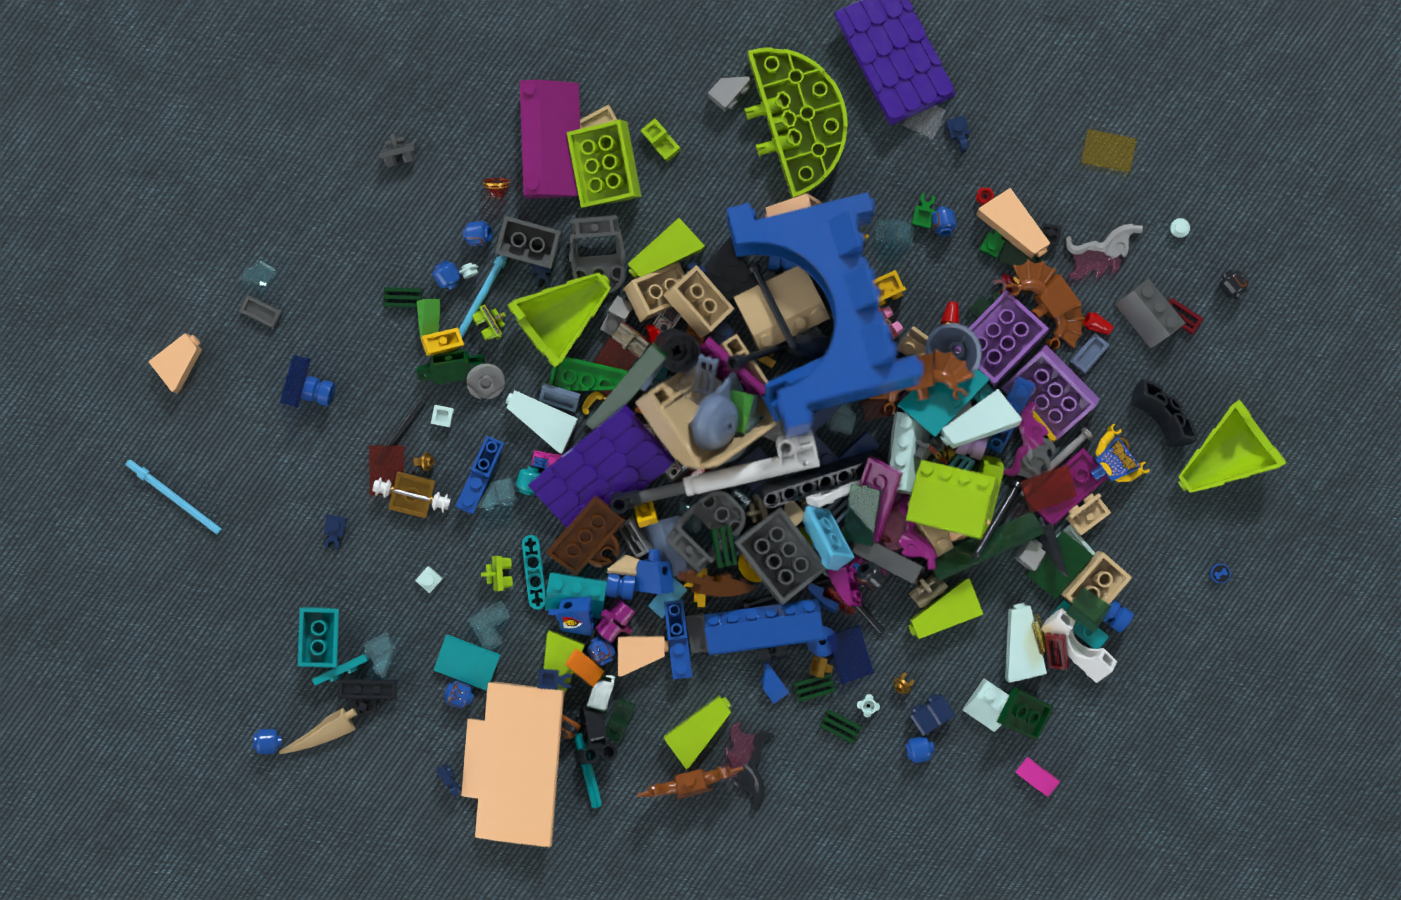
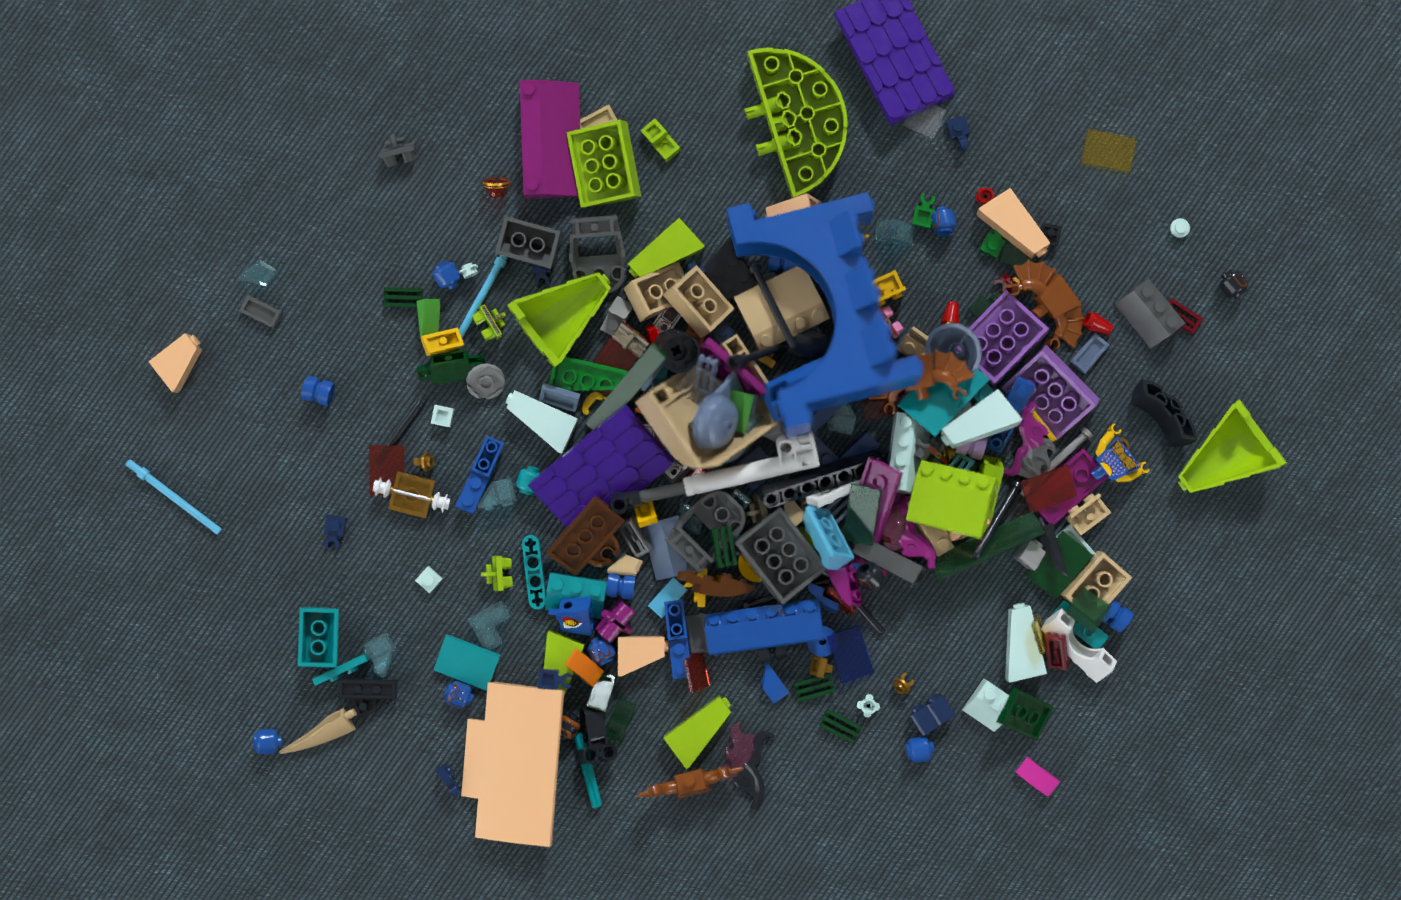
(295, 381): clear blue piece -> none
(478, 233): blue head -> none
(543, 459): leg -> none
(654, 575): blue torso -> none
(696, 672): none -> clear red piece
(727, 91): light grey slope -> none
(927, 591): dark tan hips -> none
(948, 610): lime slope -> none
(1101, 255): piece -> none
(1220, 573): tile -> none

